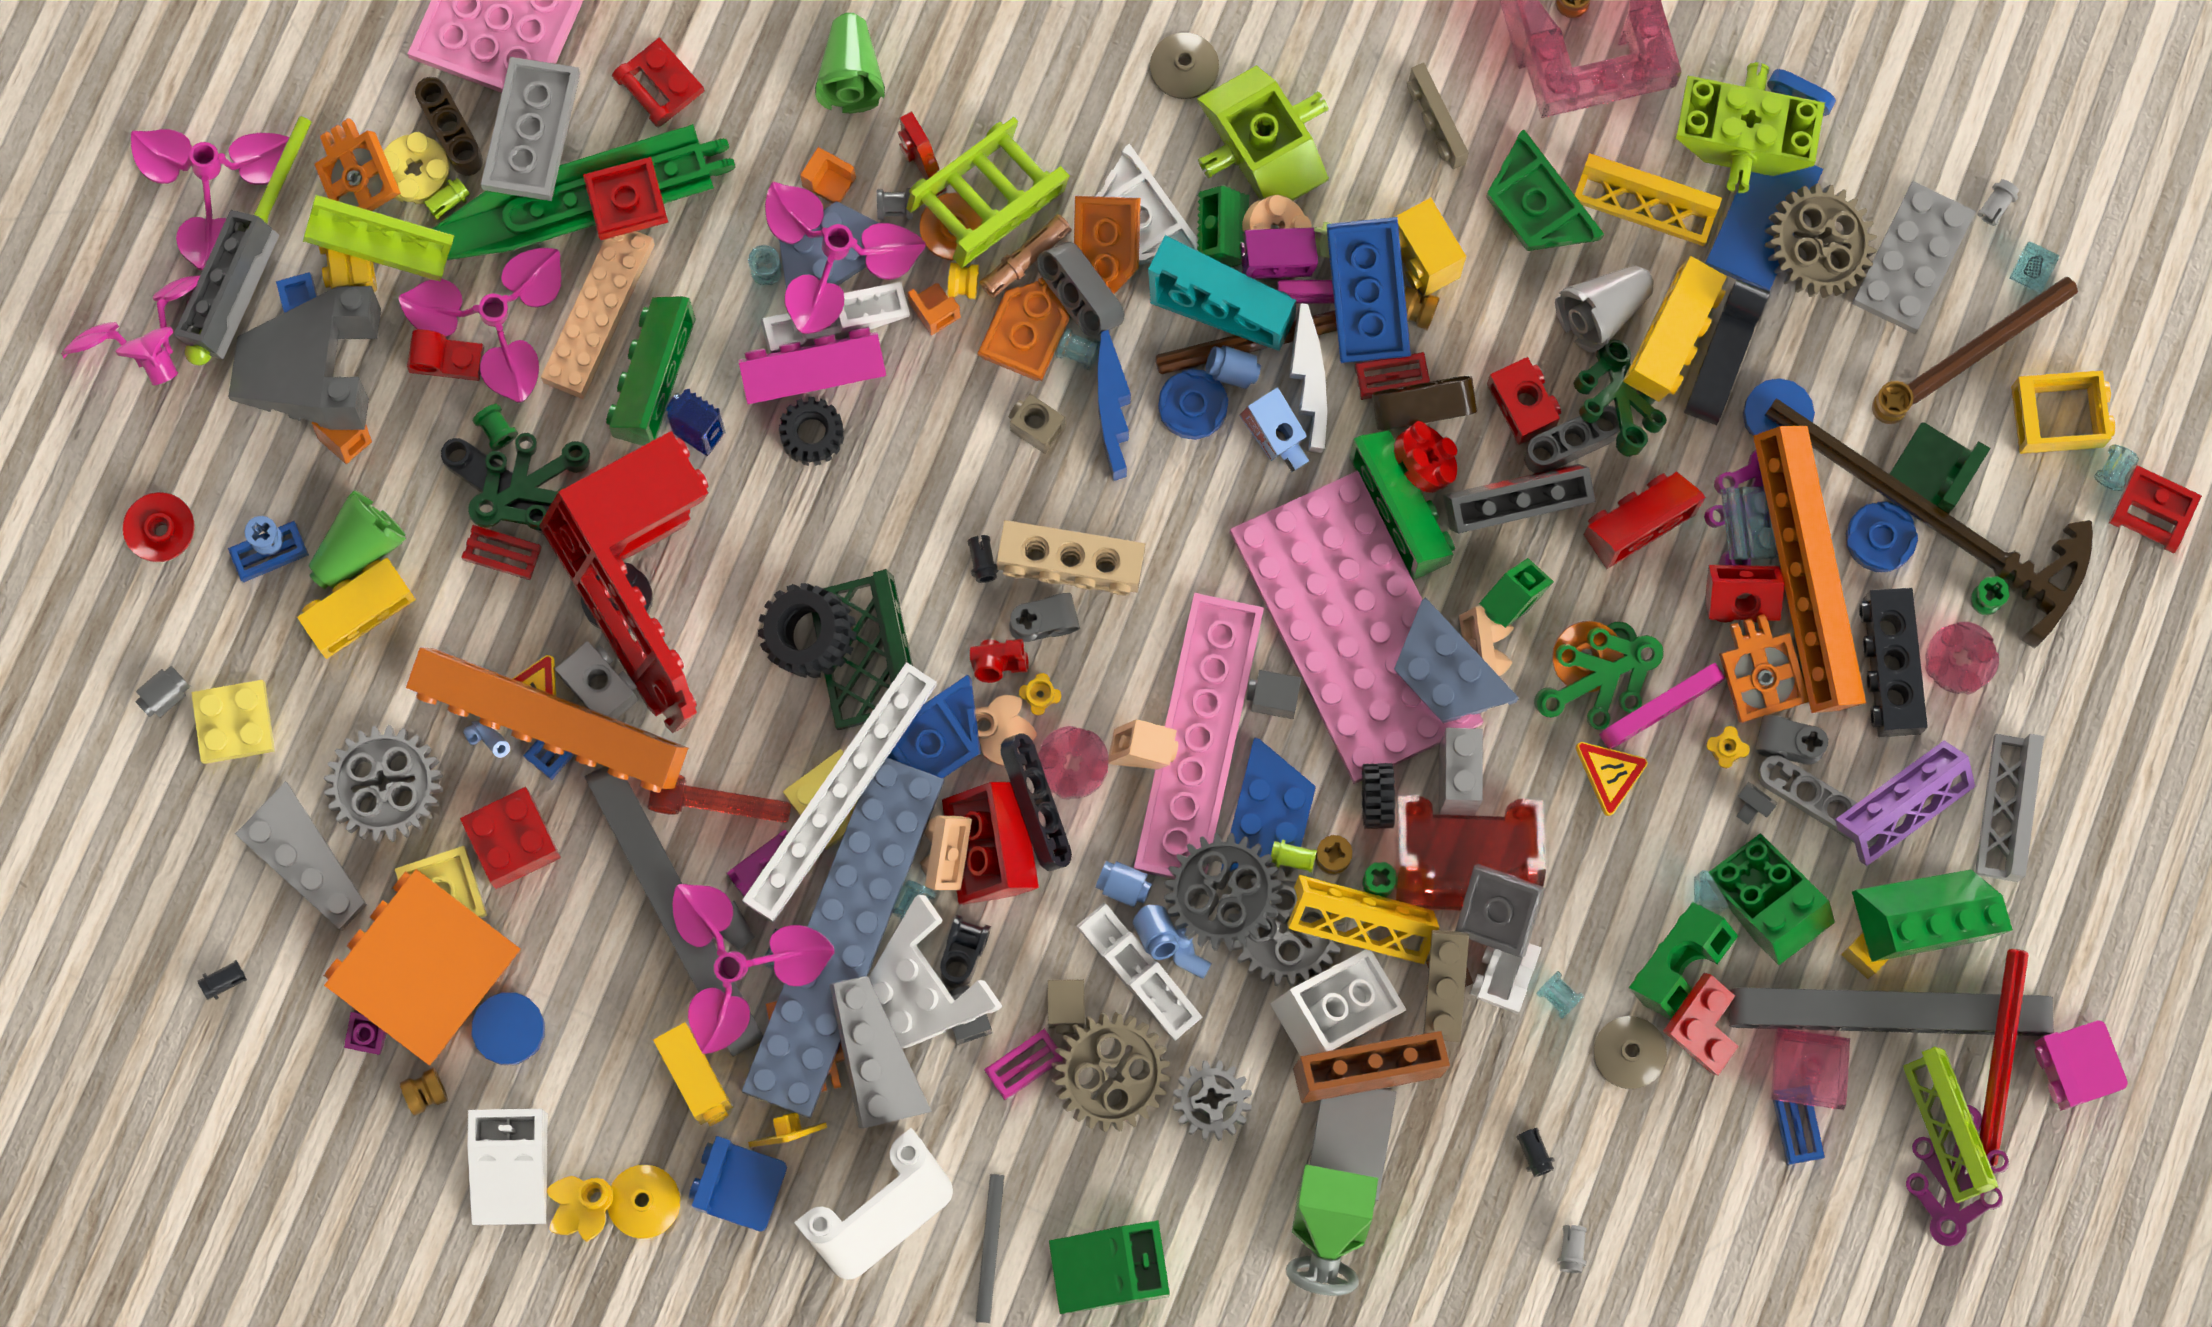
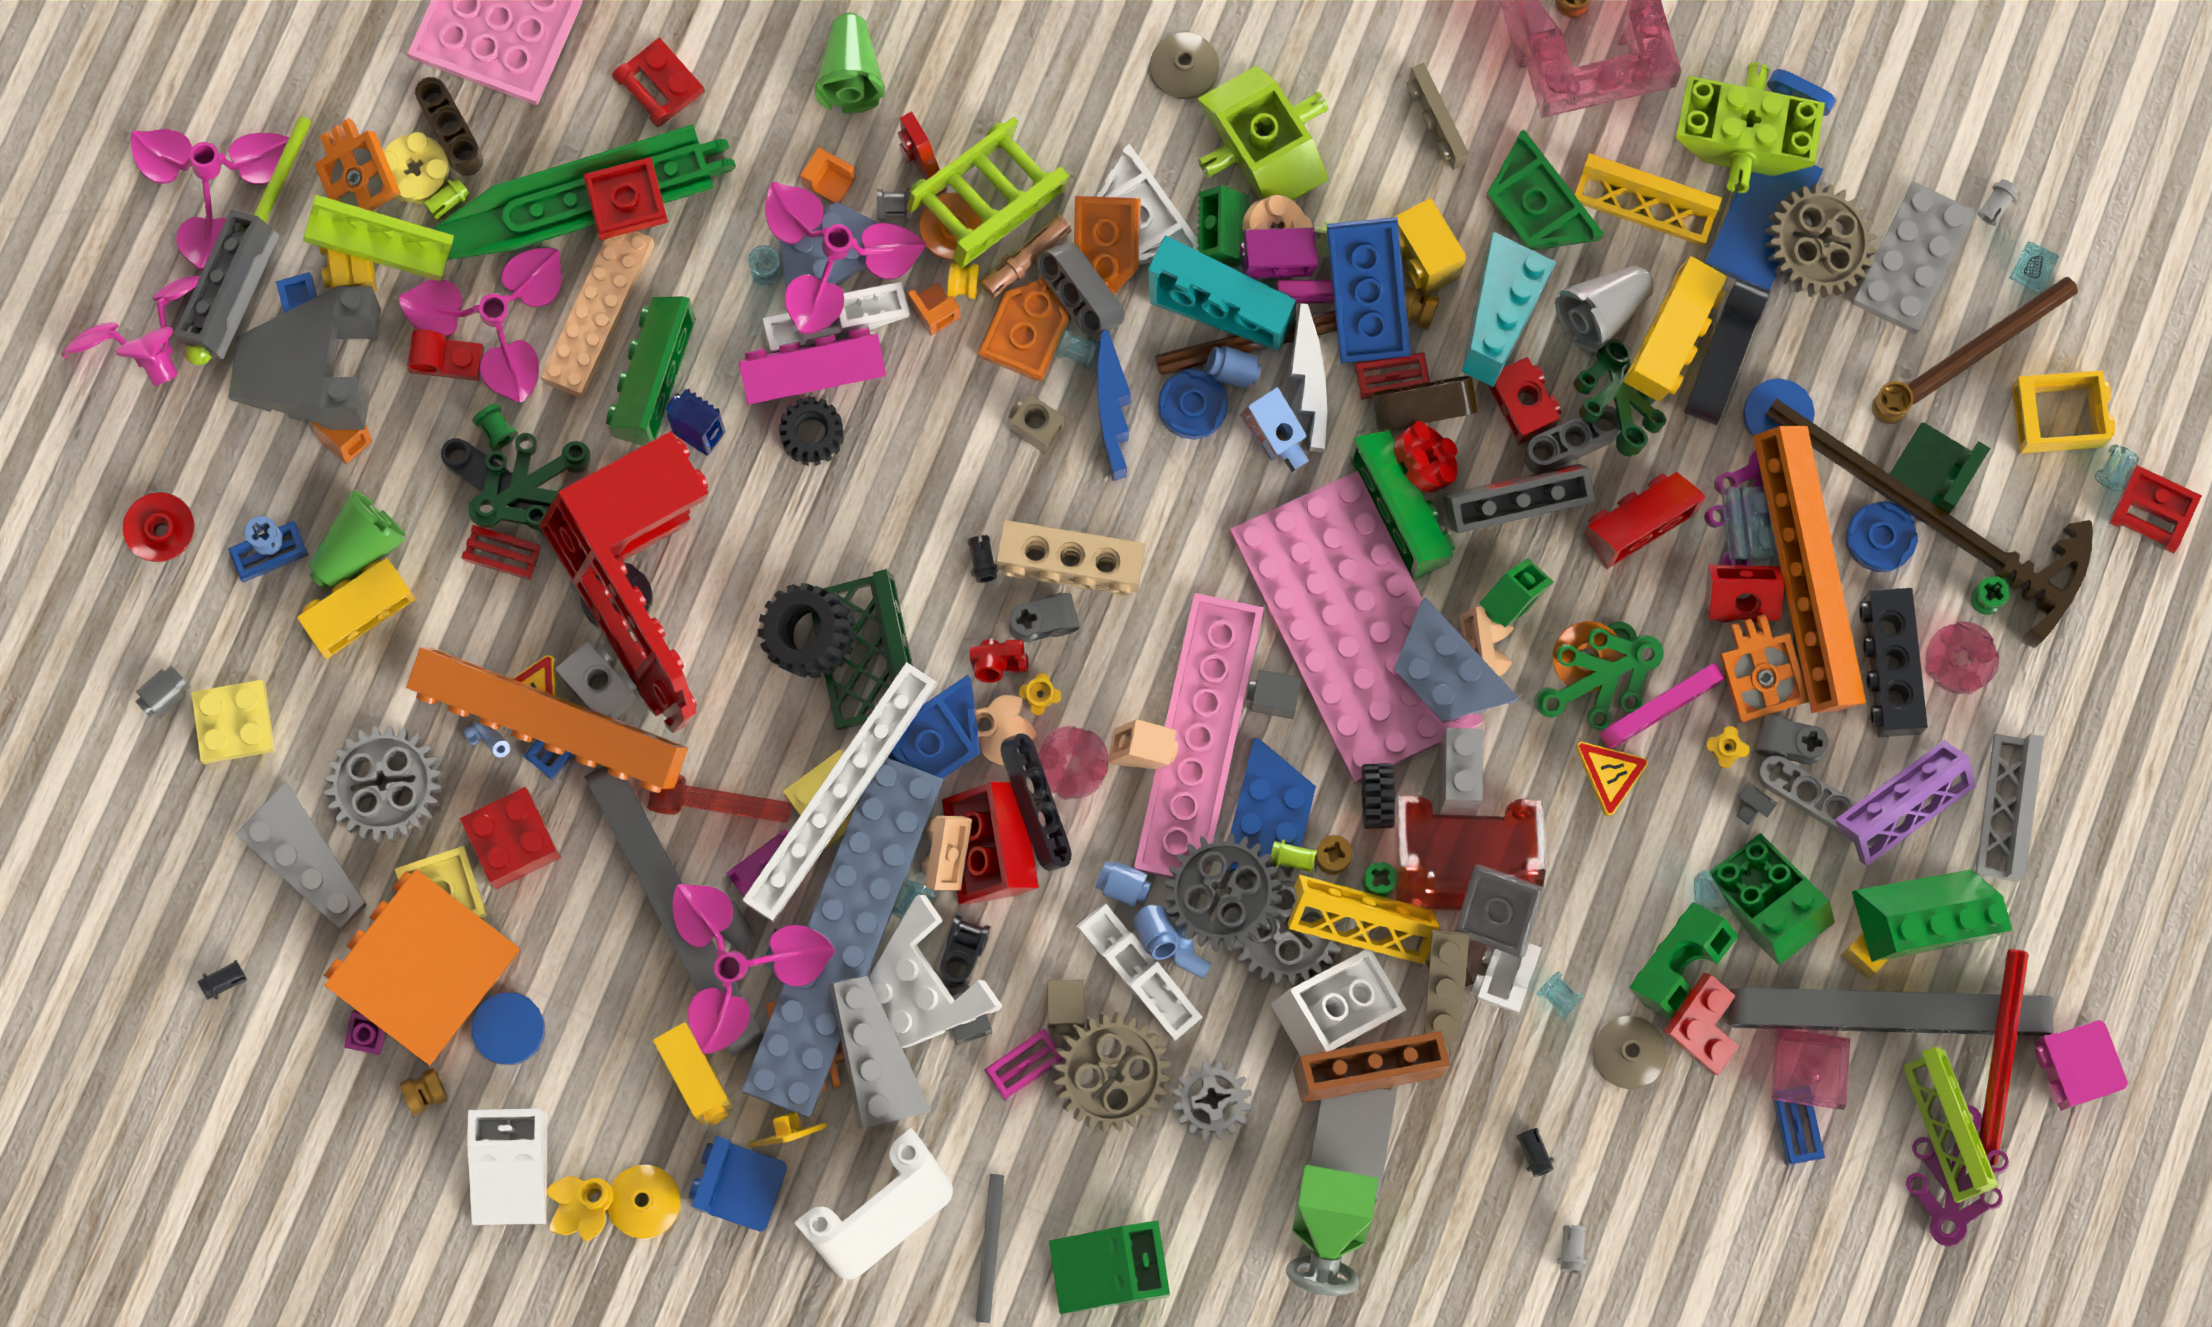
(530, 128): light grey plate -> none
(1505, 299): none -> wedge

